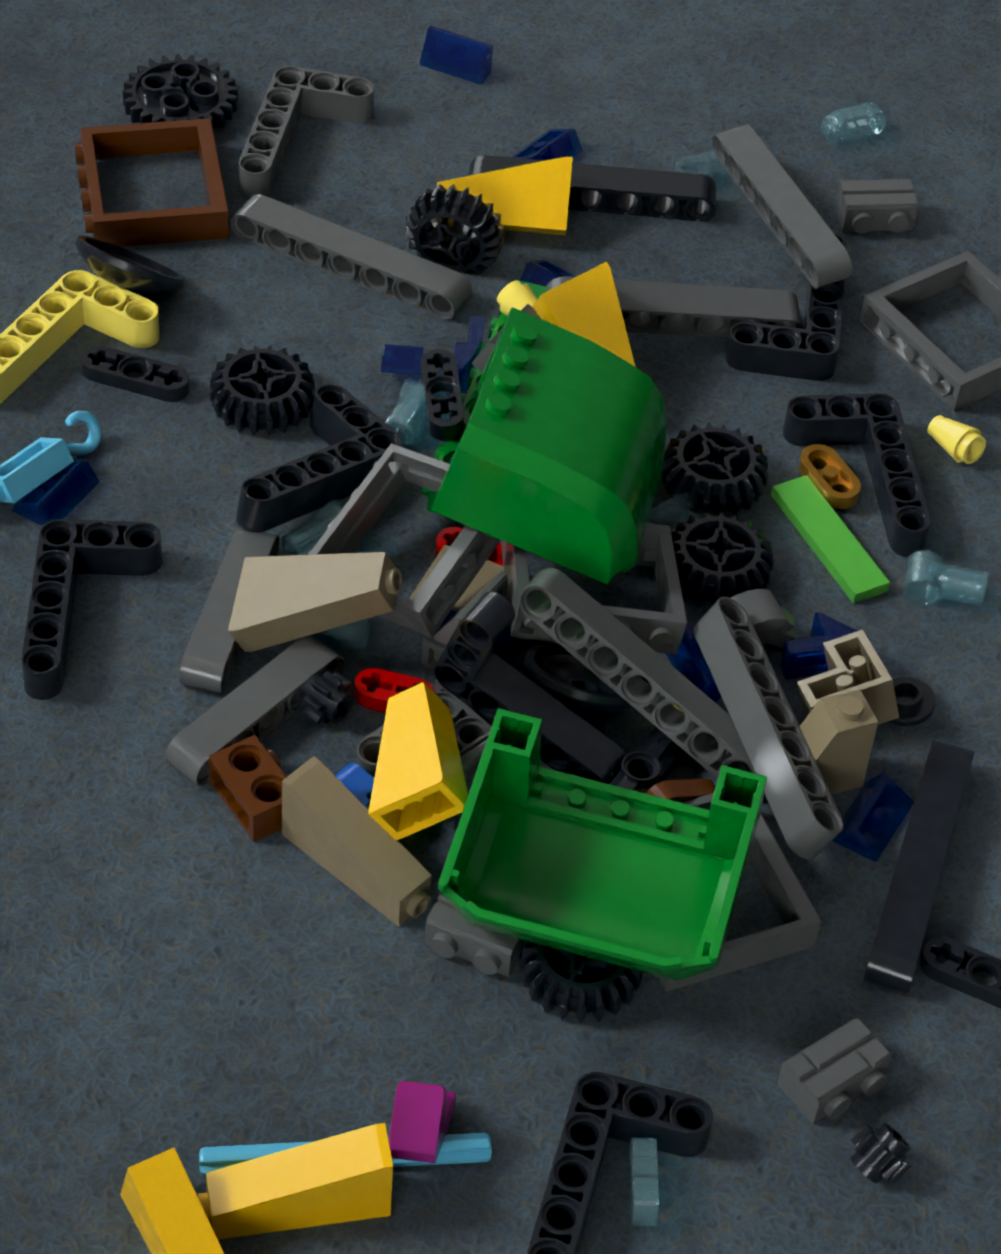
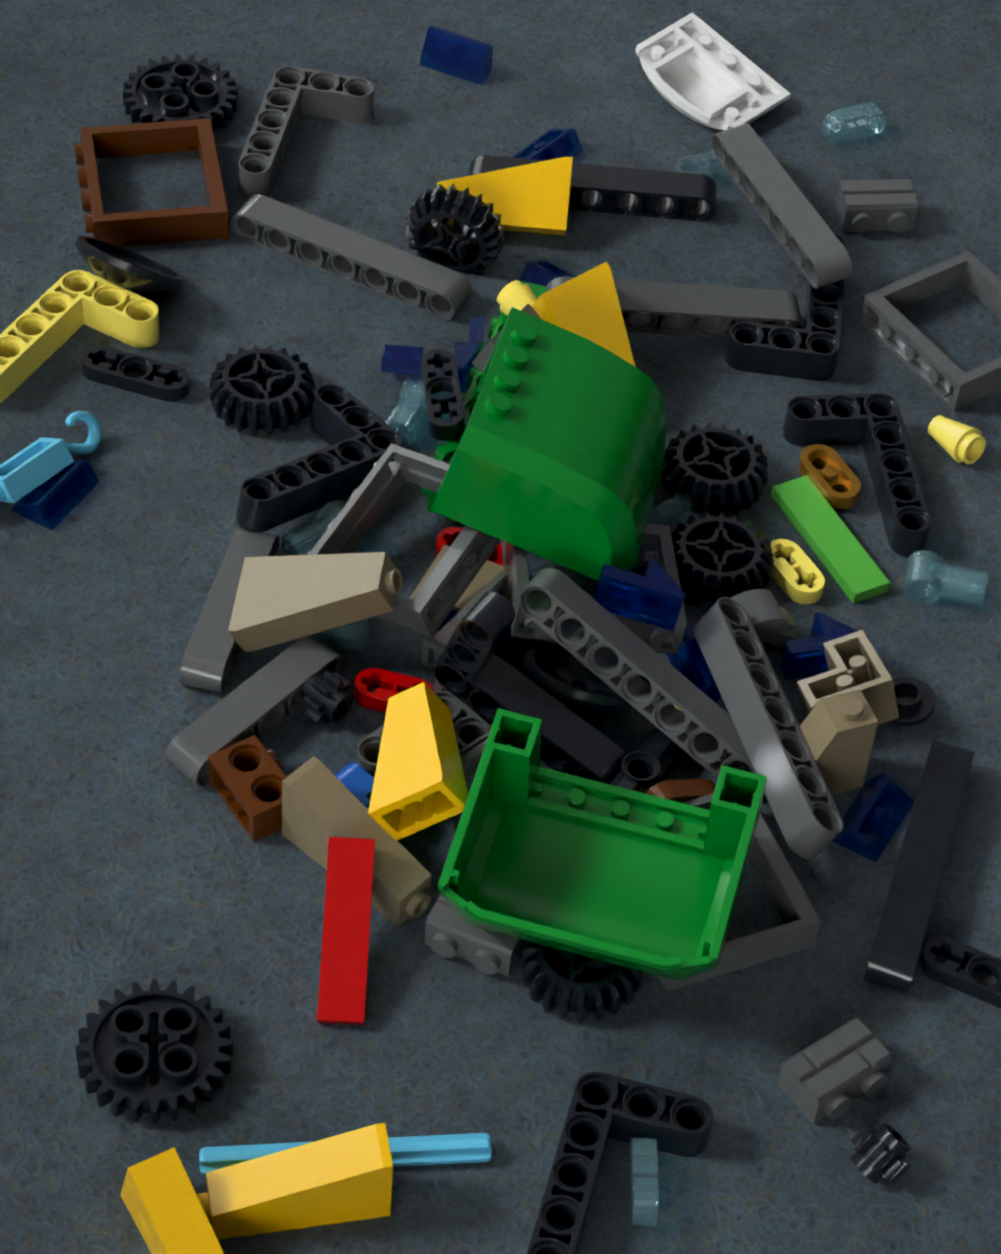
(62, 553): black beam -> none
(109, 1051): none -> black gear
(346, 931): none -> red tile
(420, 1120): magenta slope -> none
(643, 598): none -> clear blue slope
(707, 76): none -> white slope
(799, 568): none -> light yellow beam

